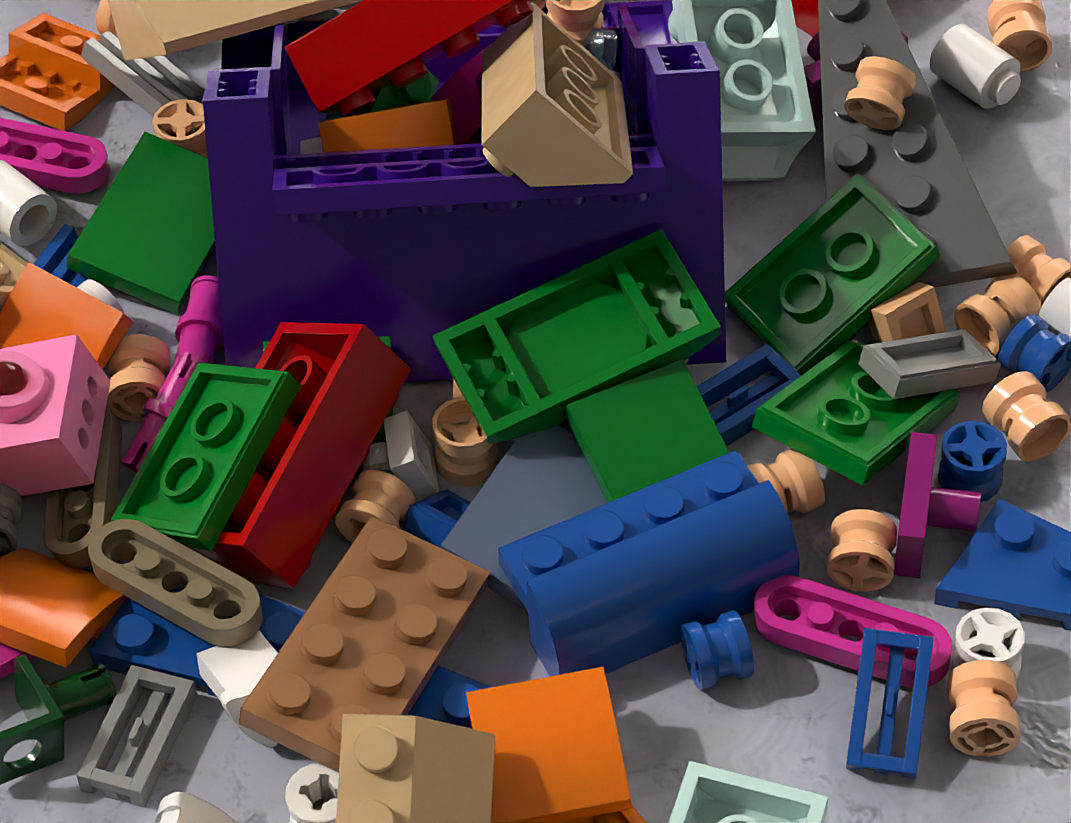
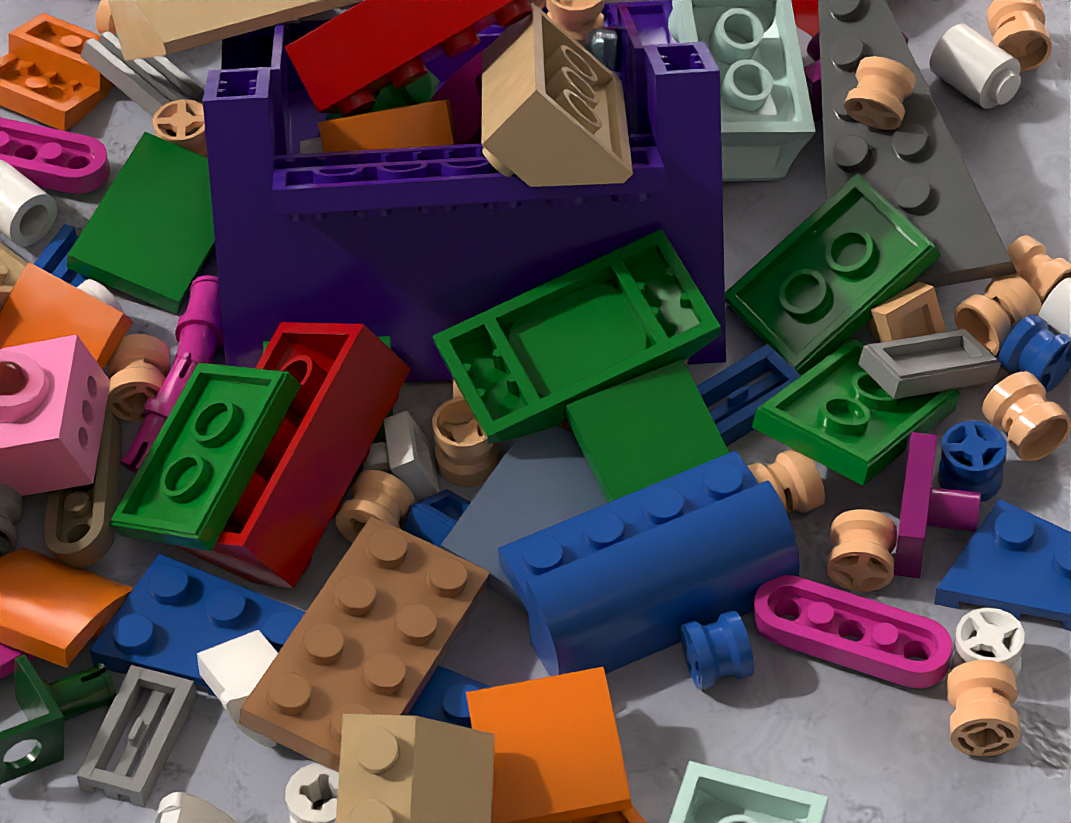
(165, 564): dark tan plate -> none
(882, 761): blue tile -> none

